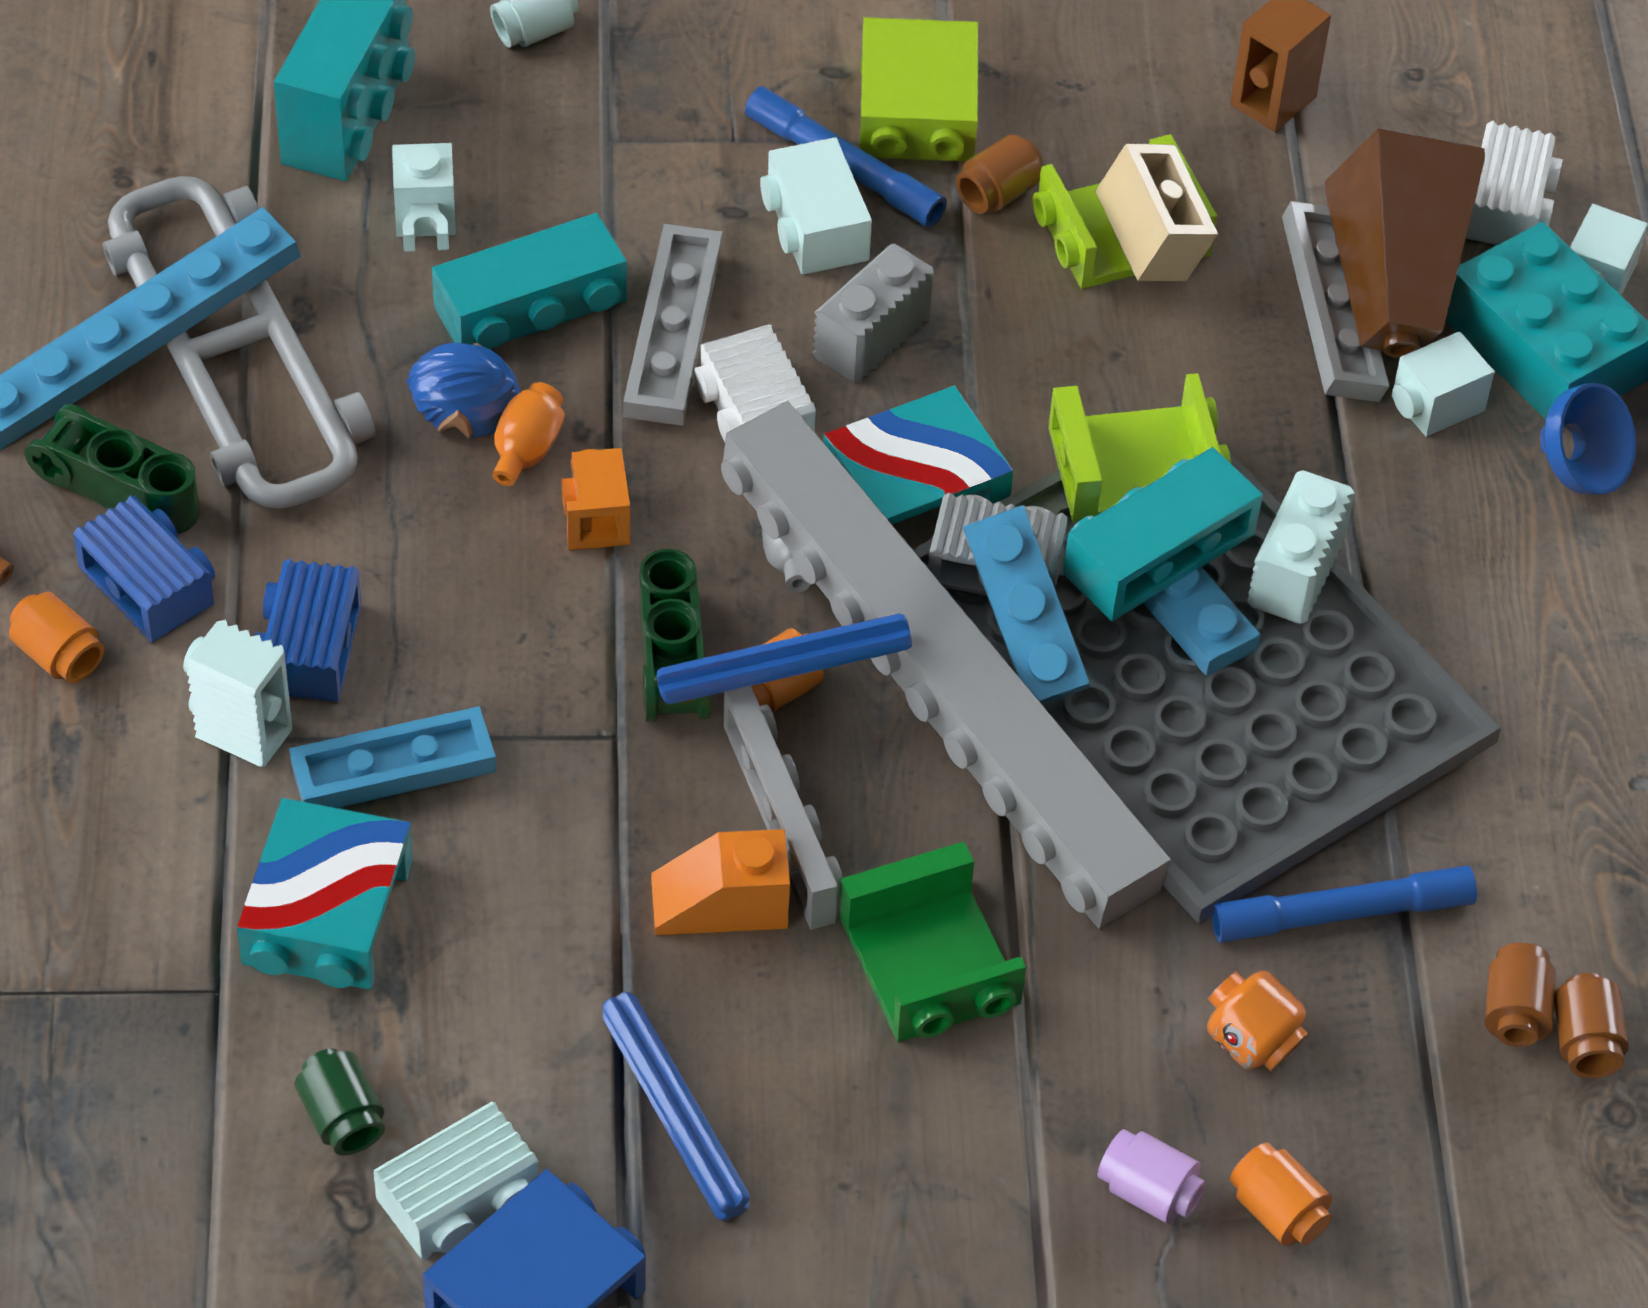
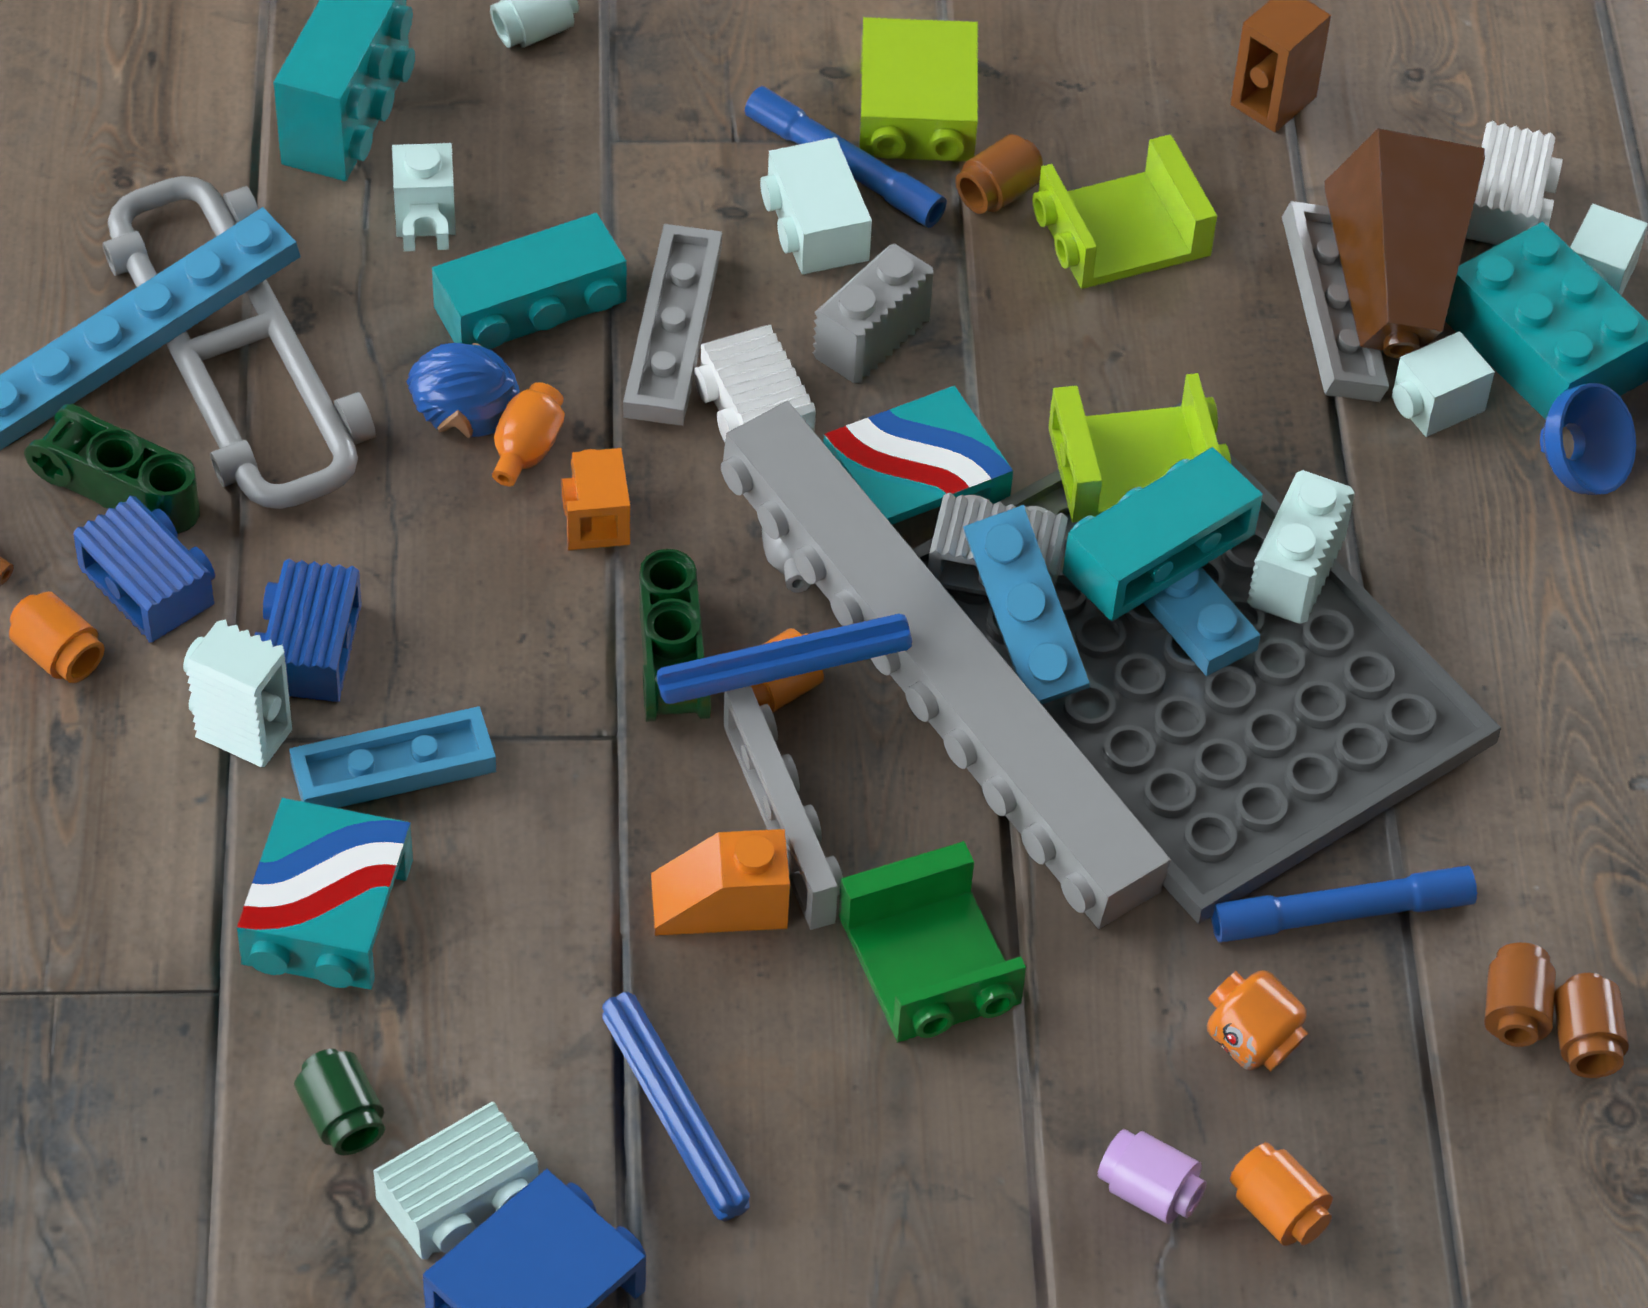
(1156, 212): tan brick -> none

